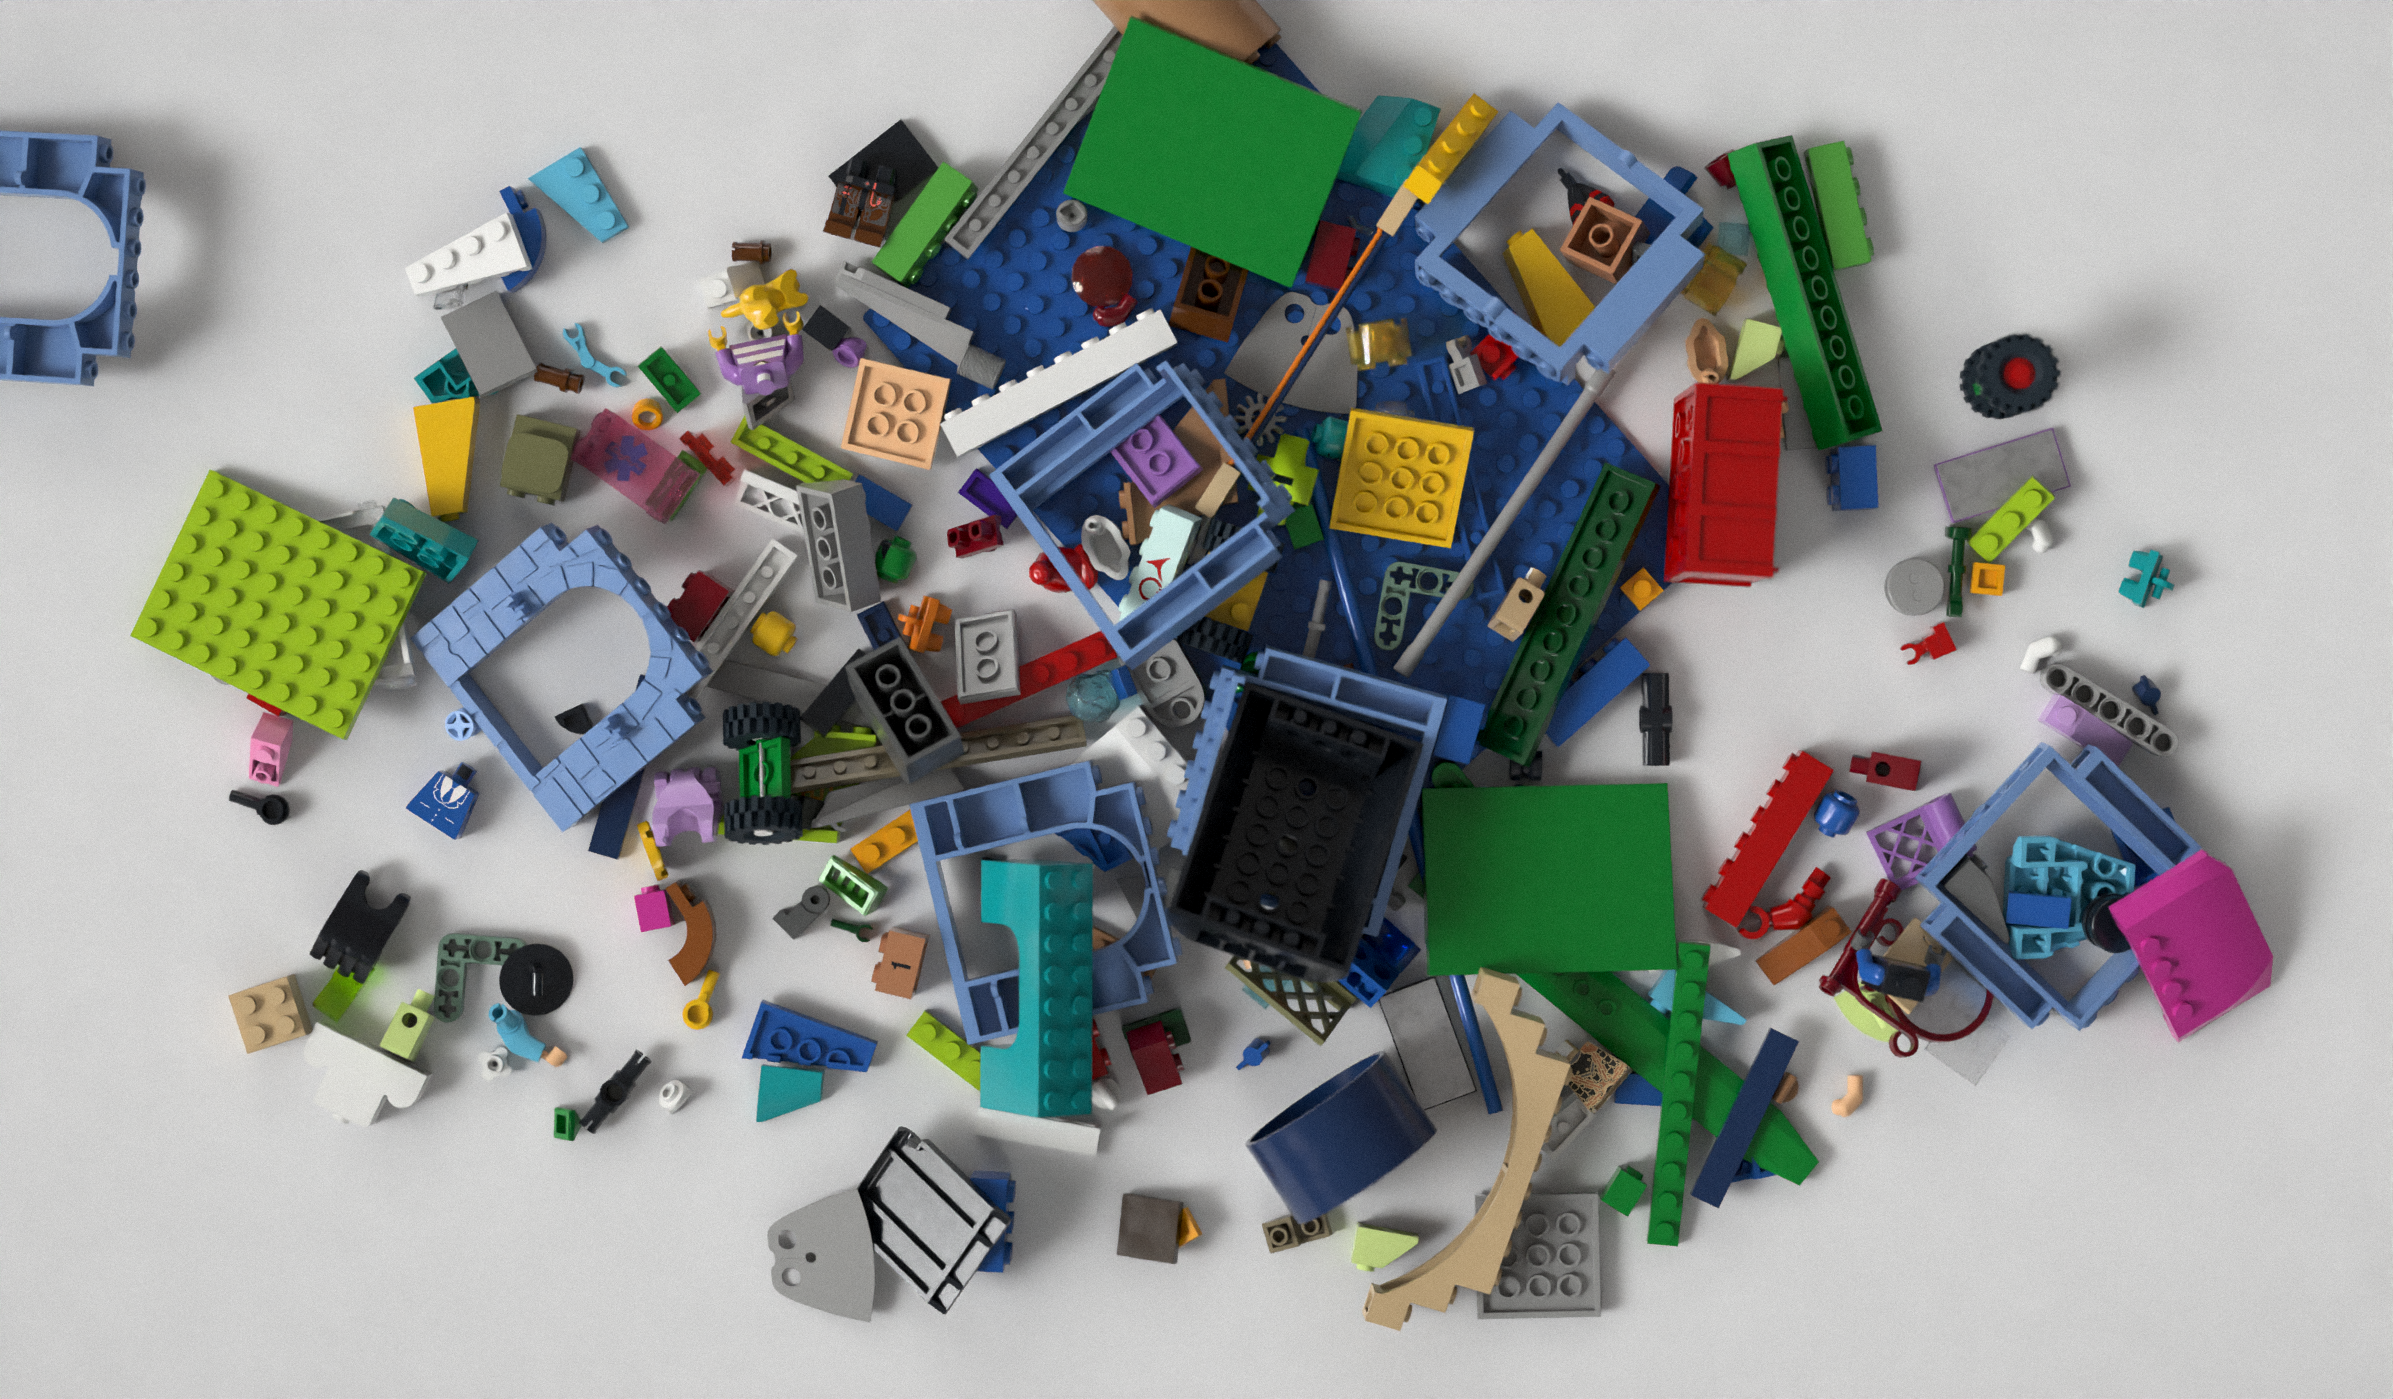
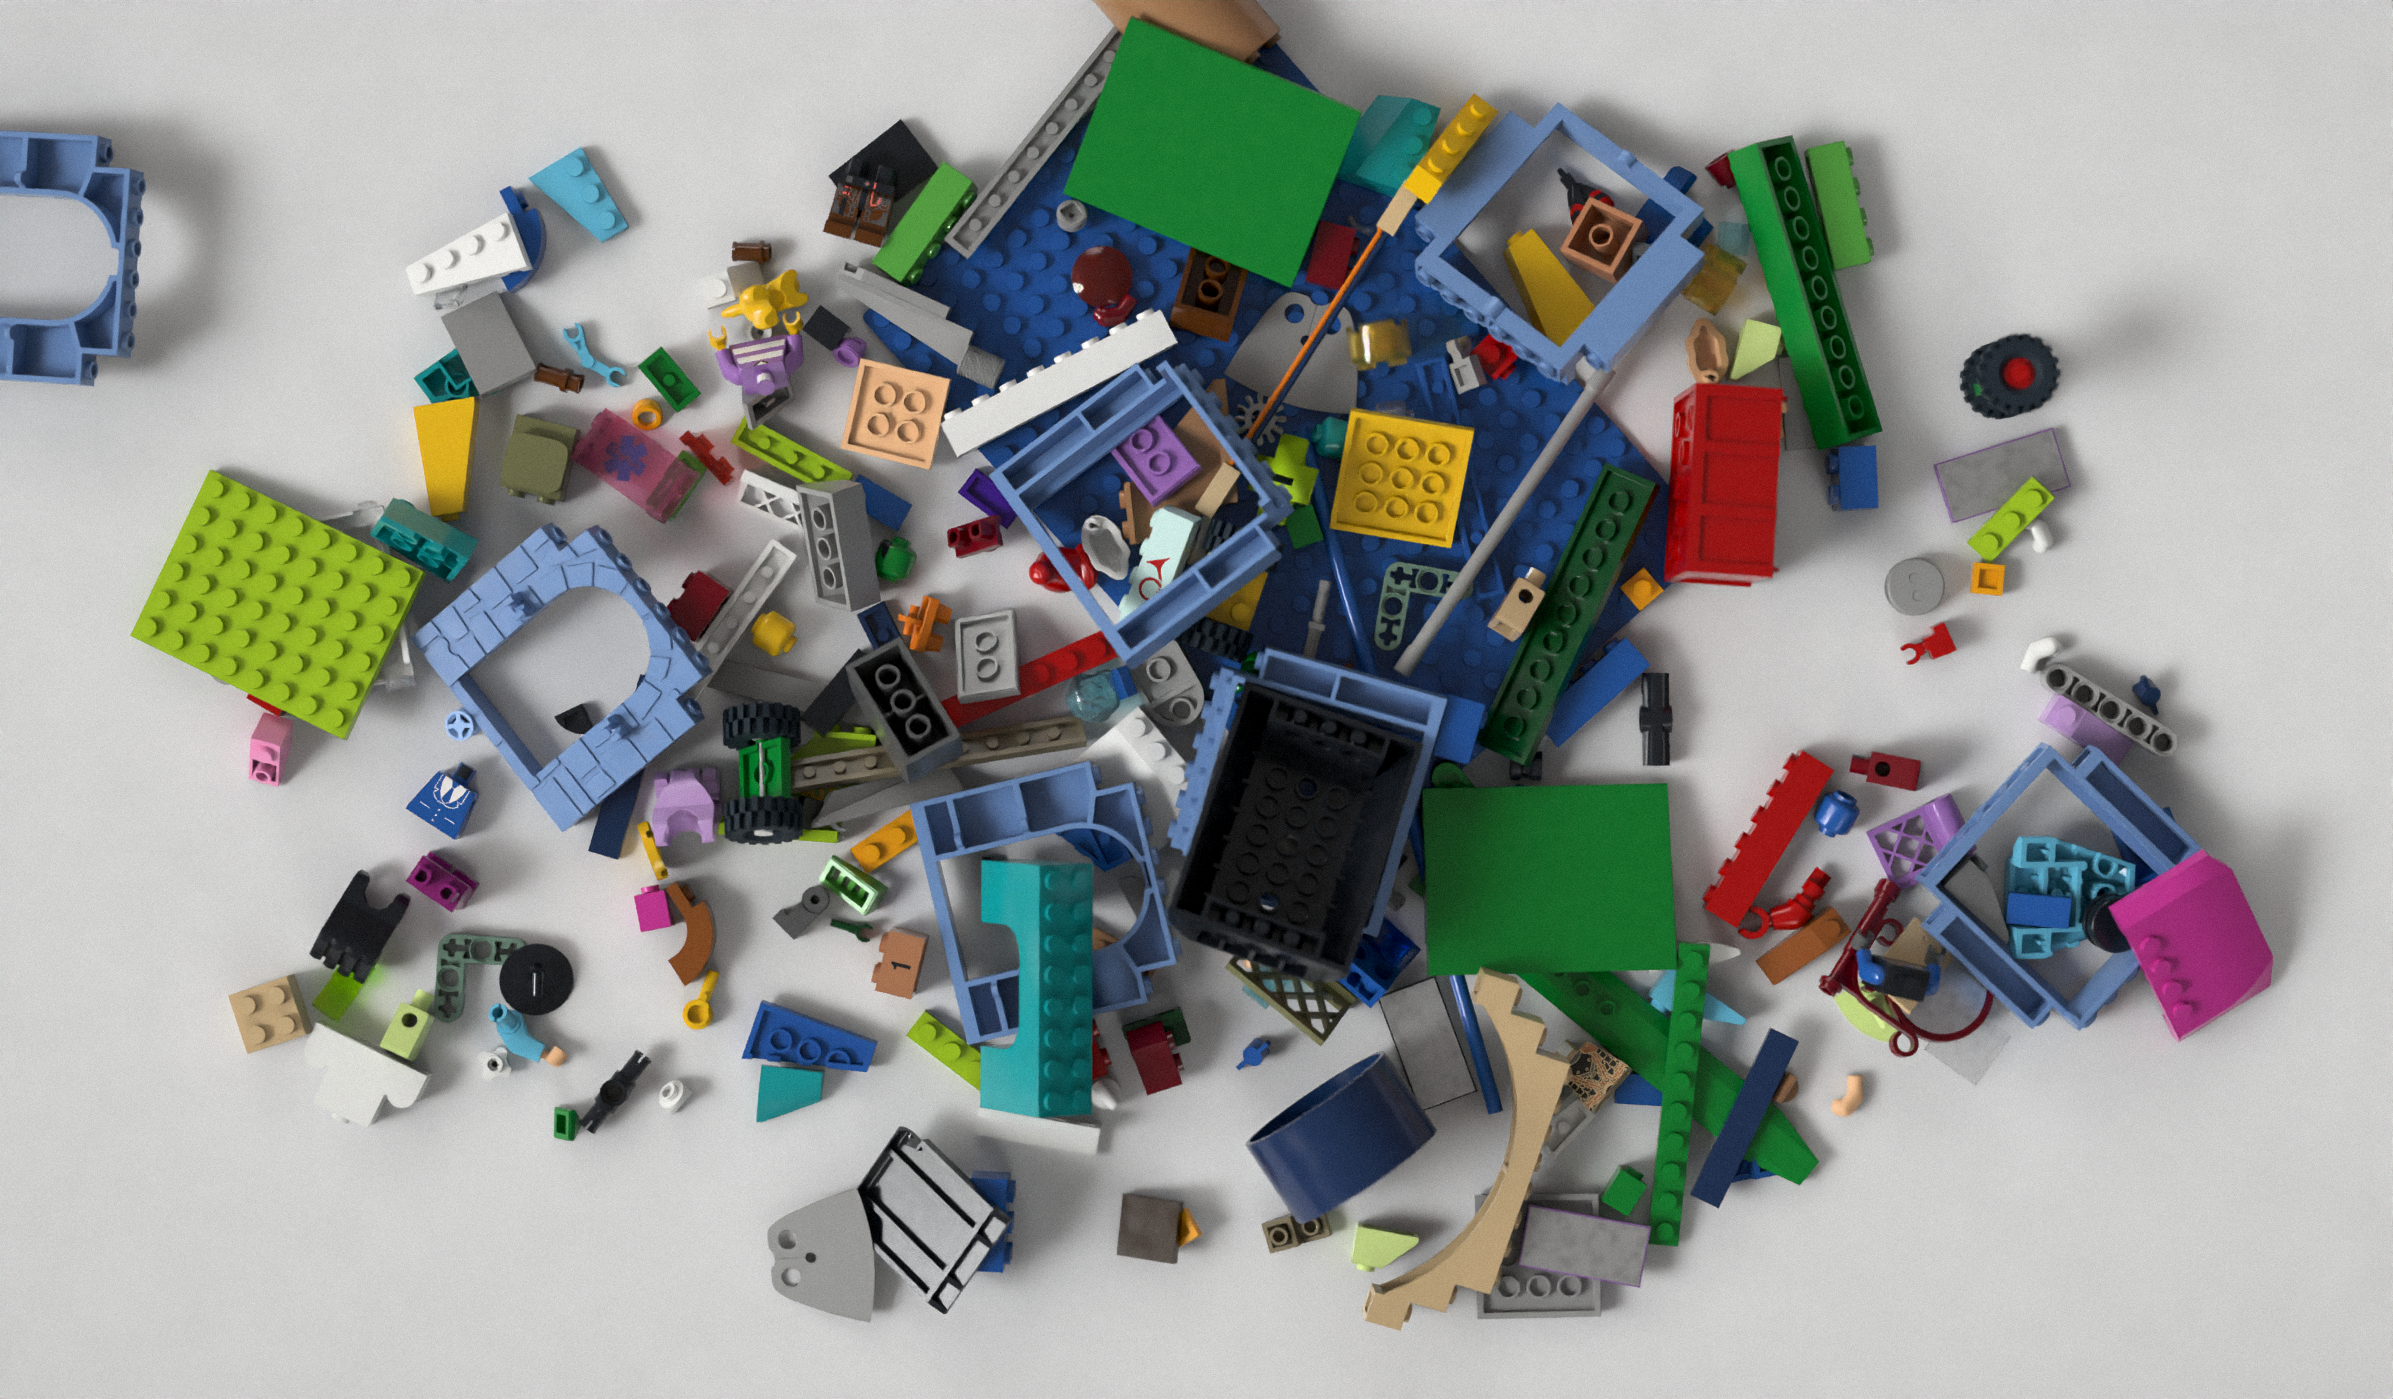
(272, 809): black plate -> none
(434, 880): none -> magenta hips
(1584, 1245): none -> flat silver tile
(1957, 568): dark green piece -> none
(2140, 591): teal hips -> none

